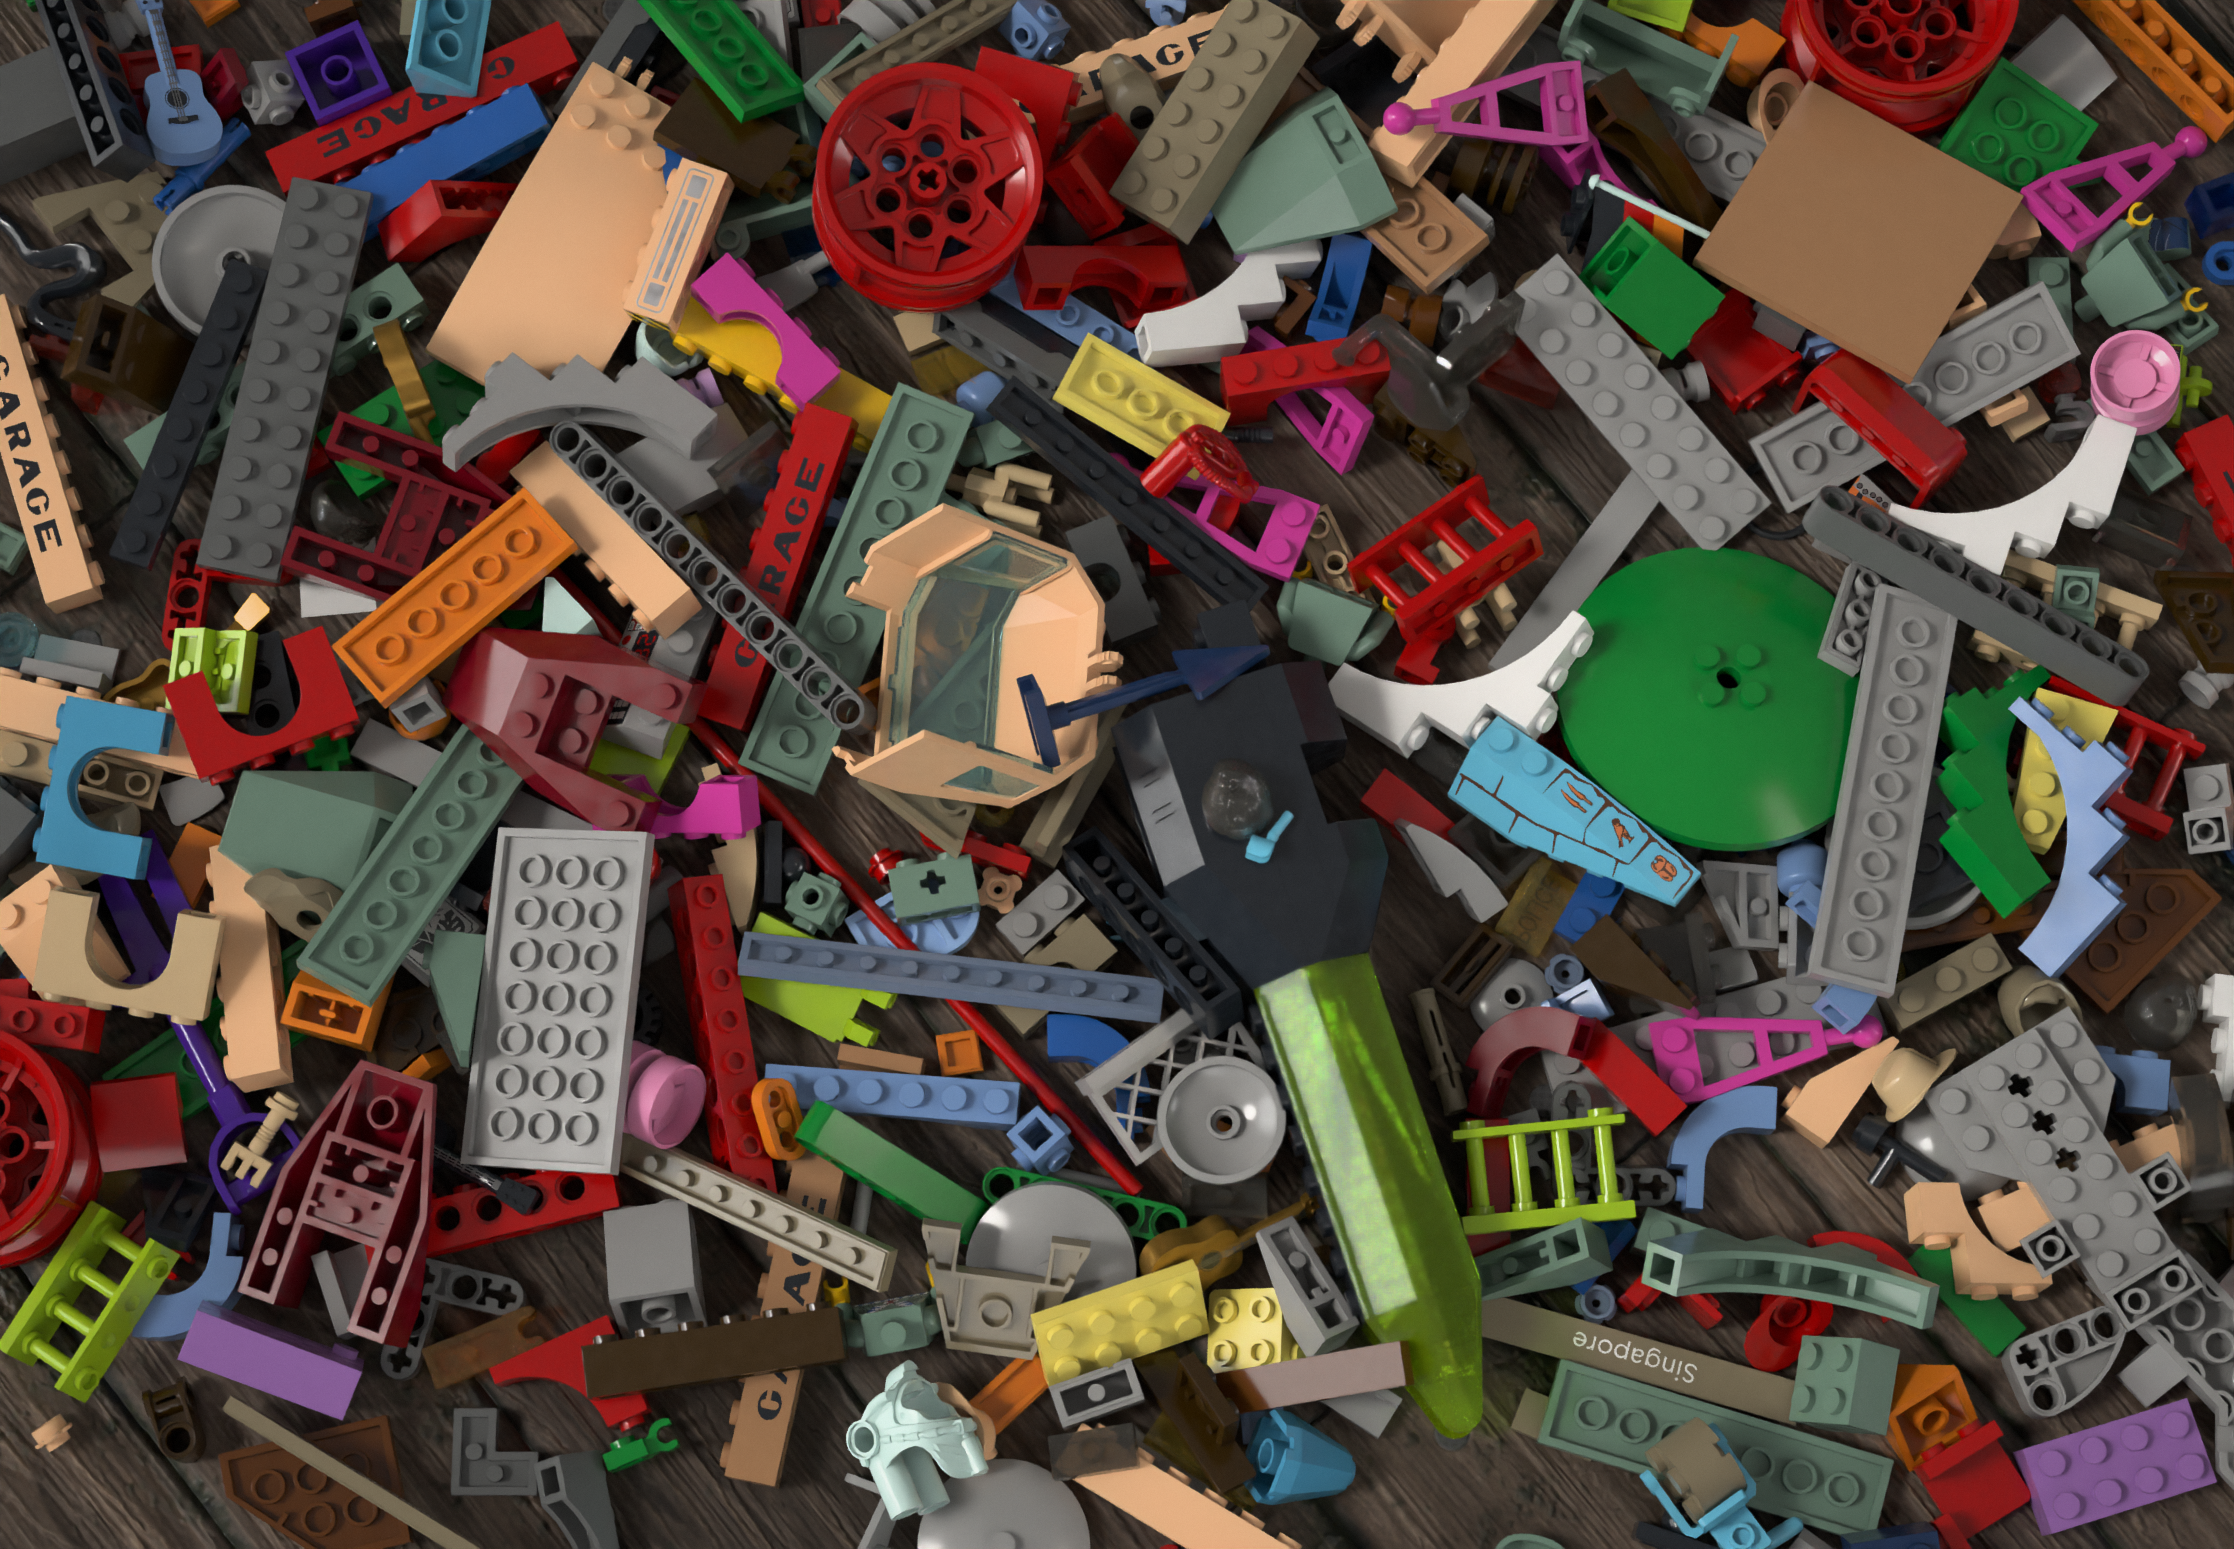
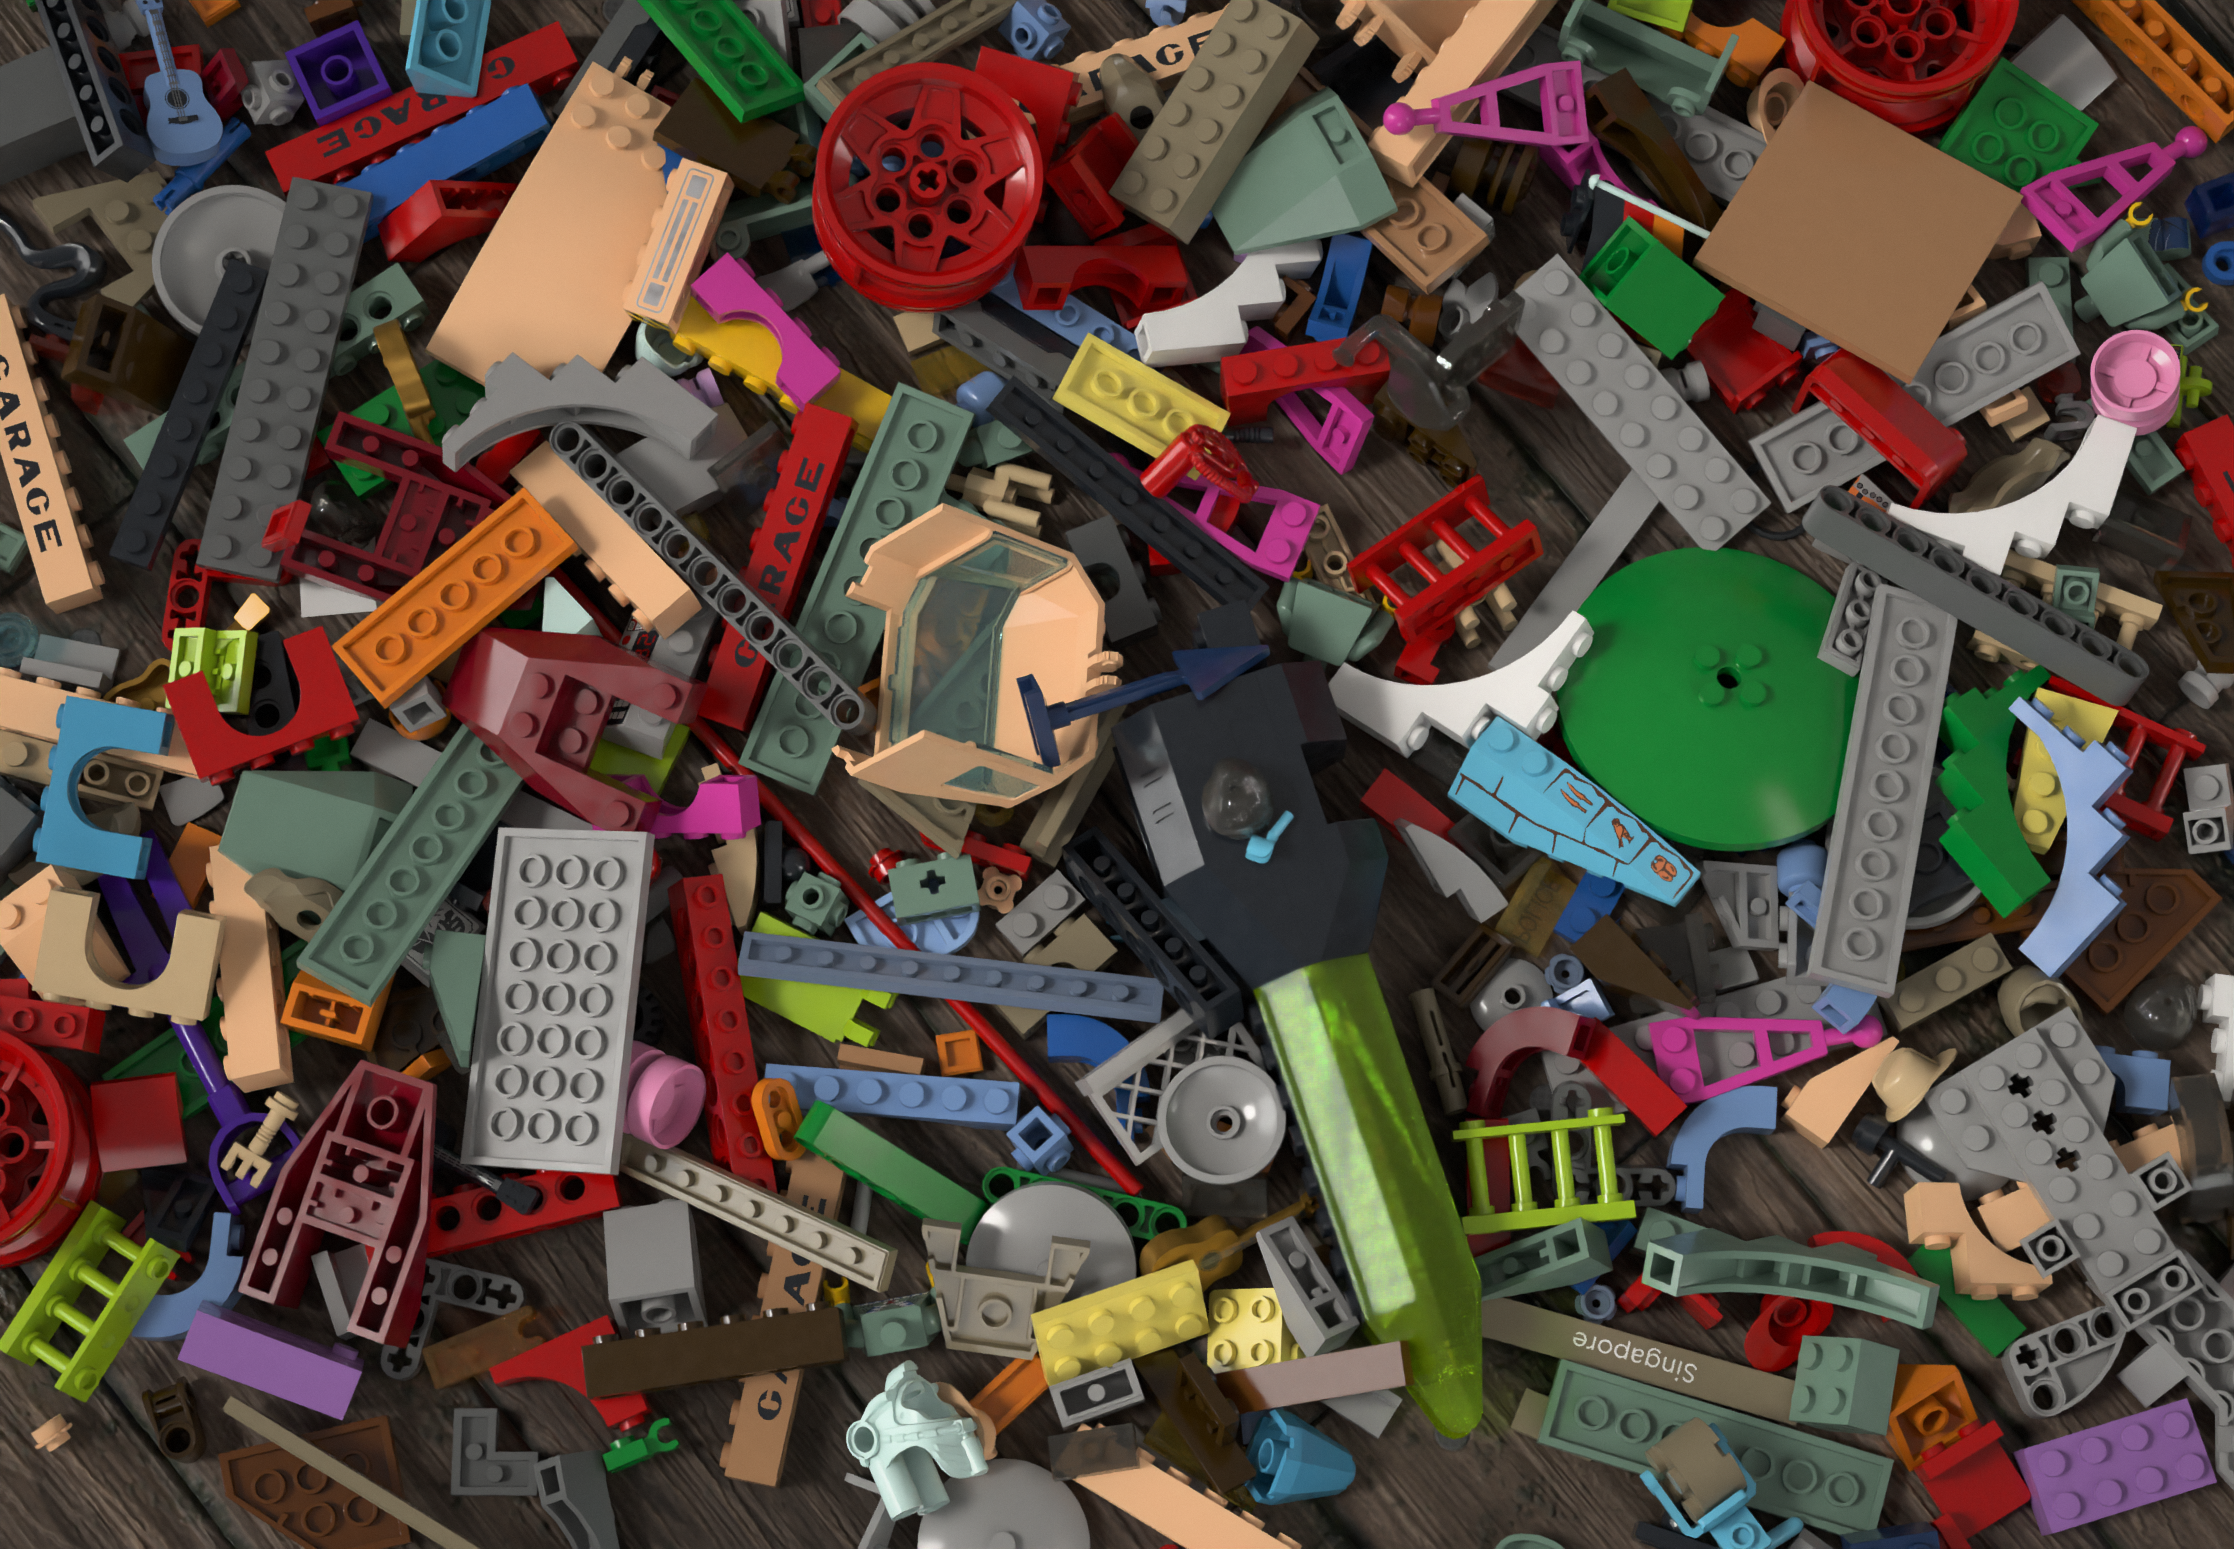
(286, 526): none -> red tile
(2009, 477): none -> dark tan piece

